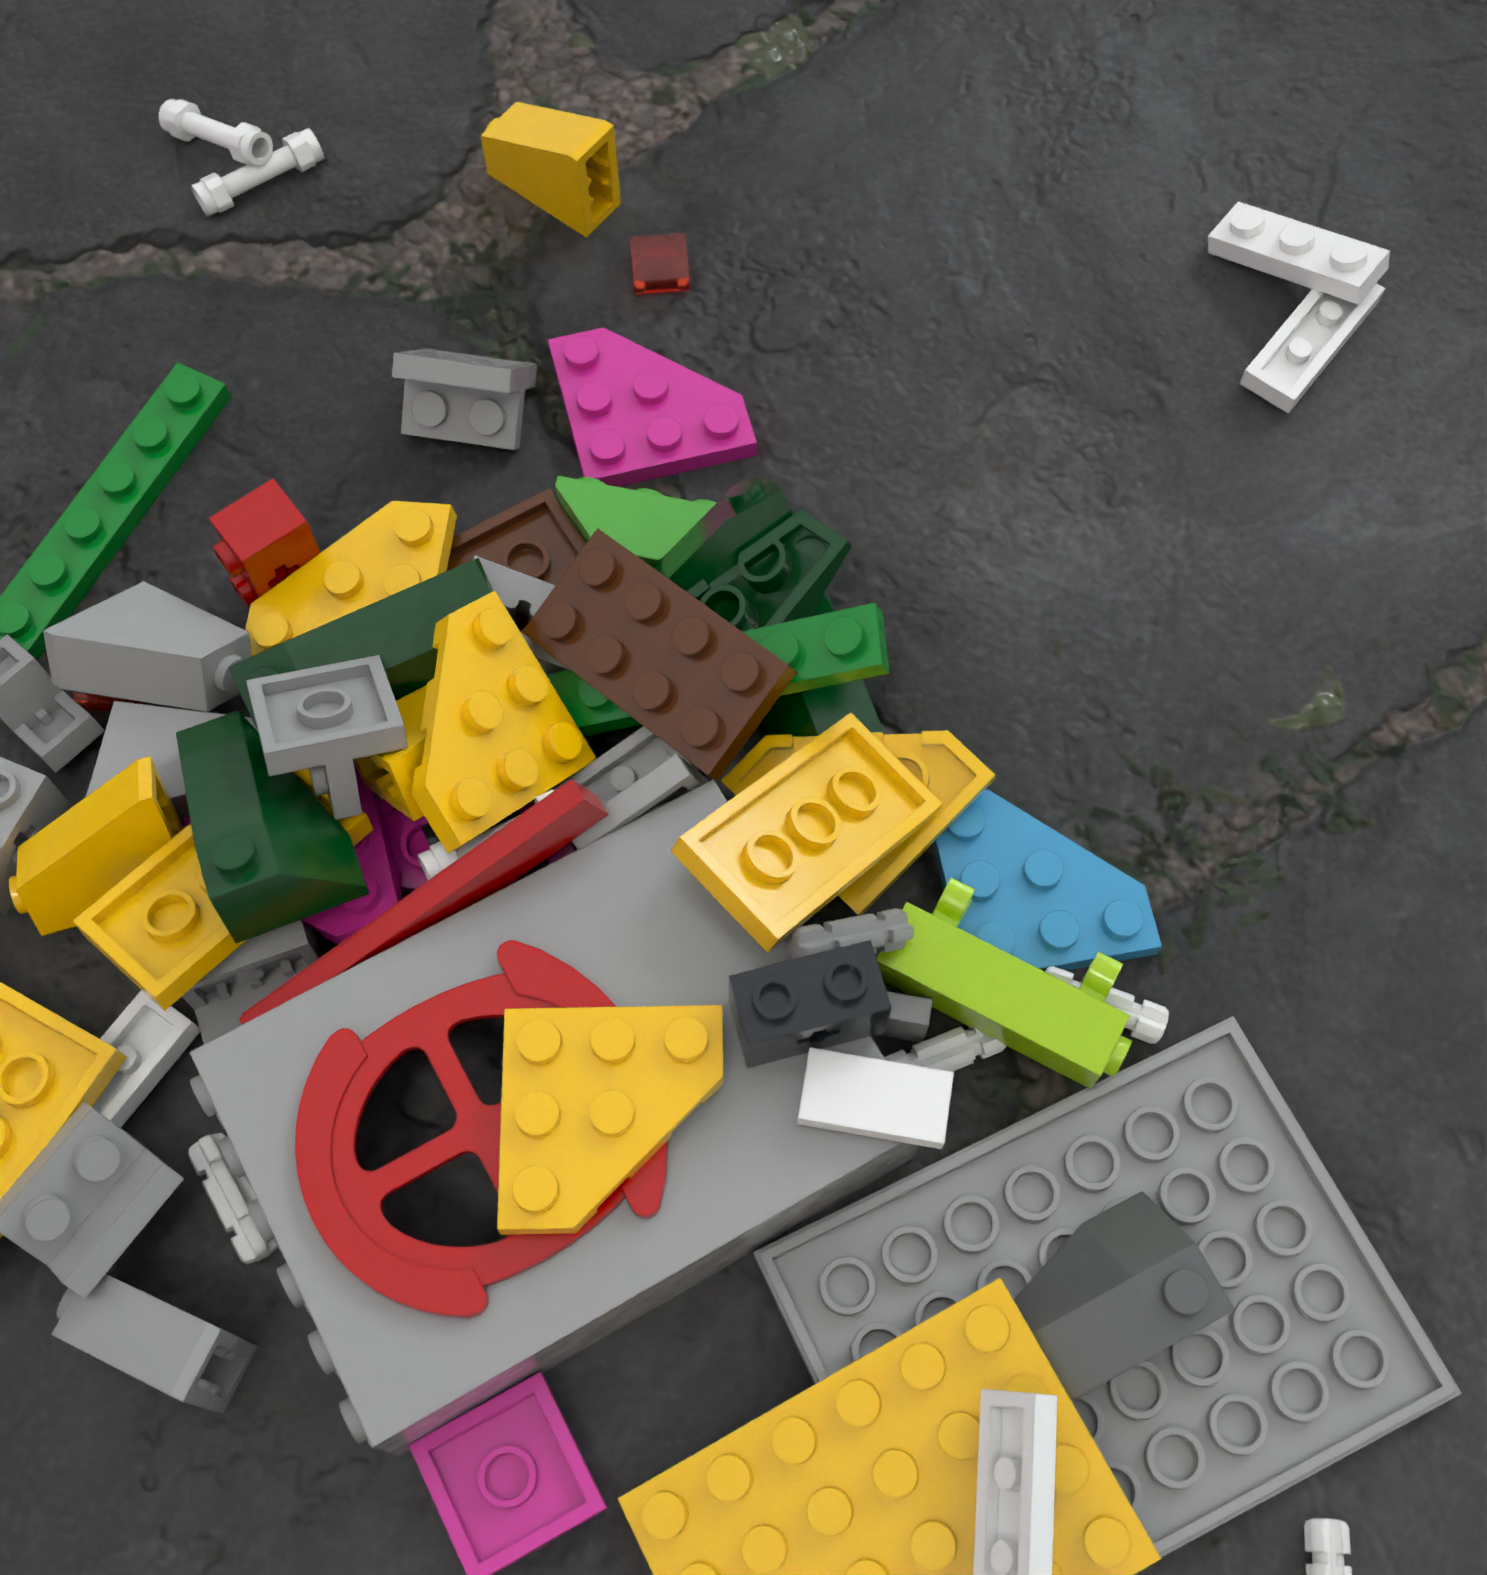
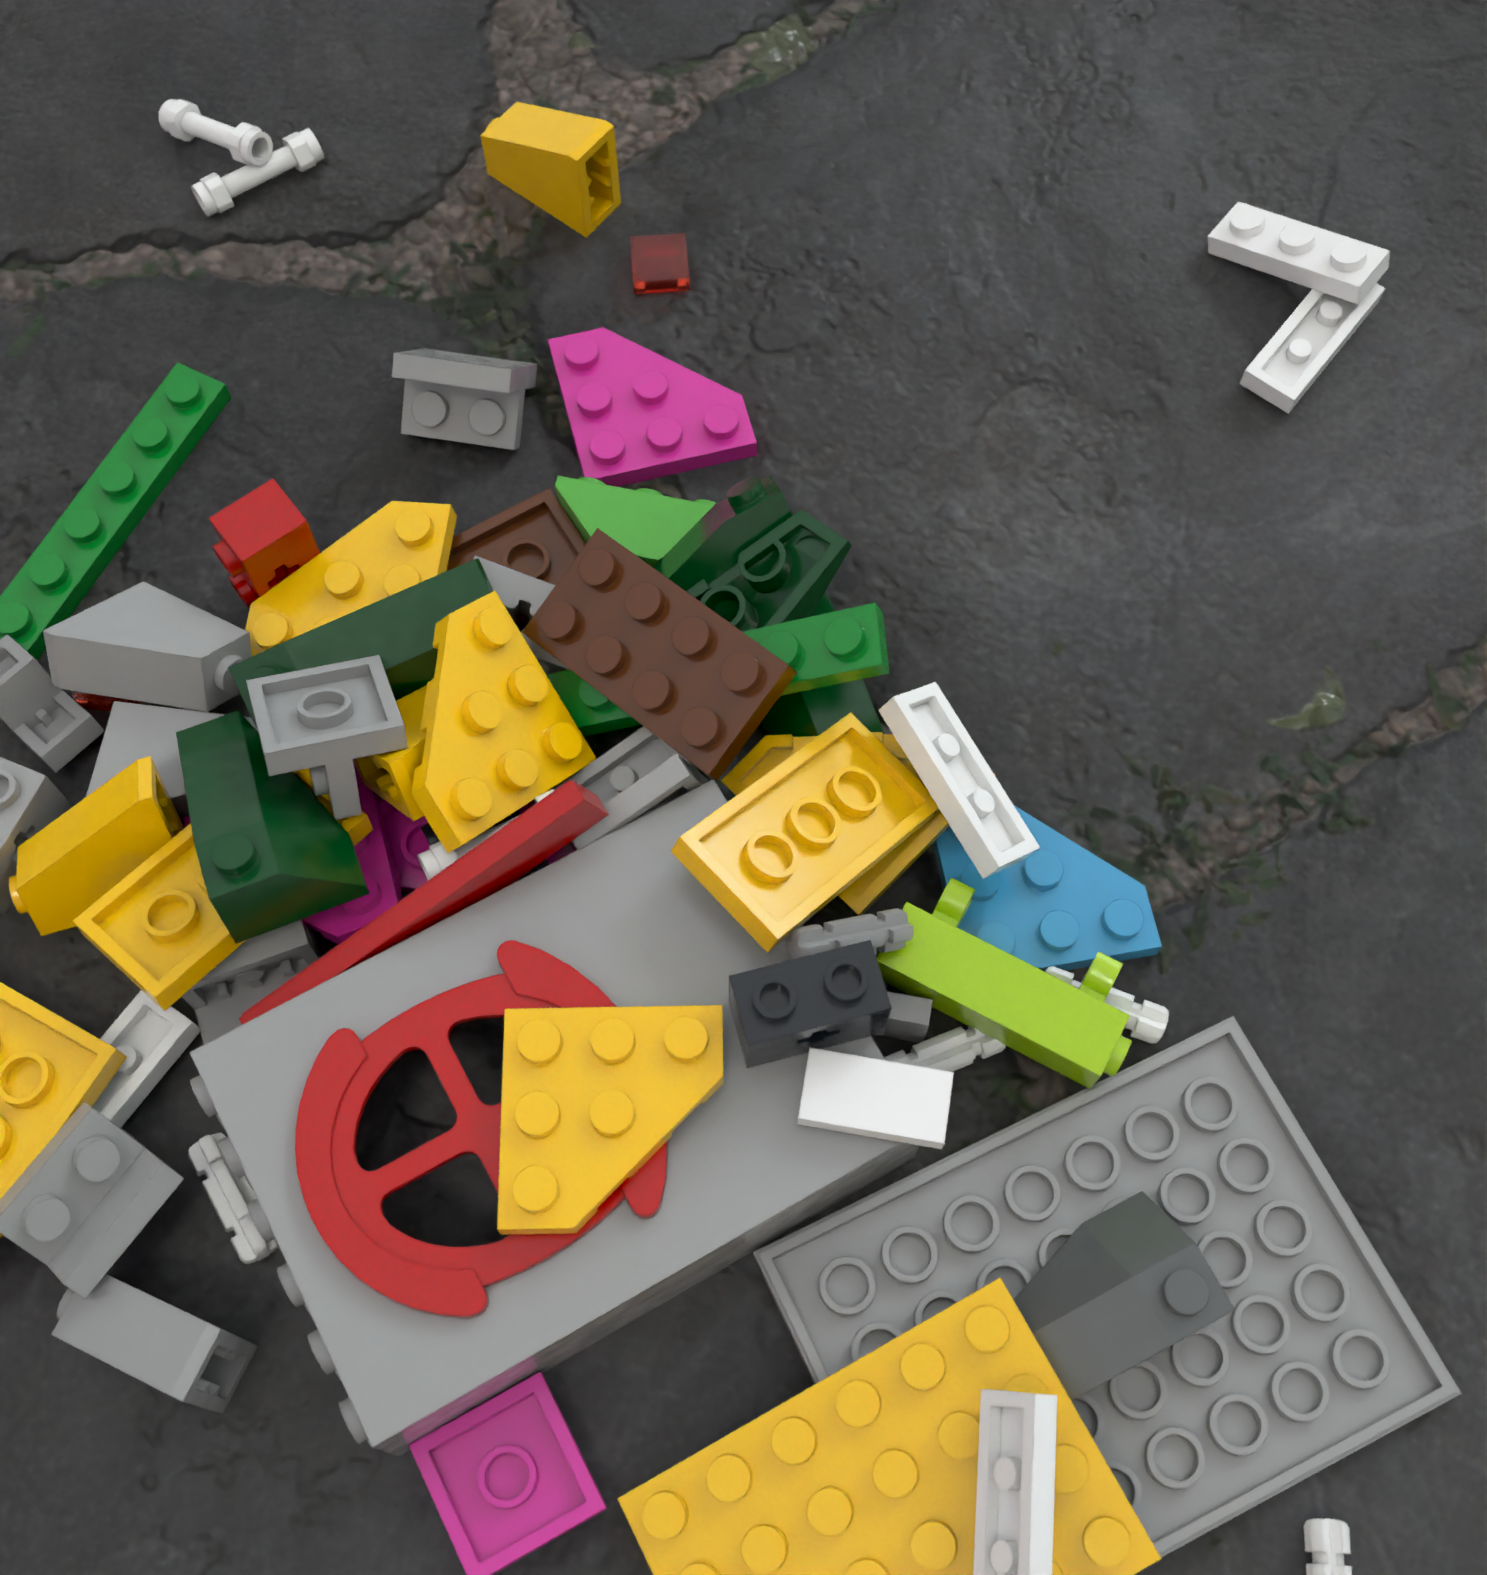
(959, 779): none -> white plate

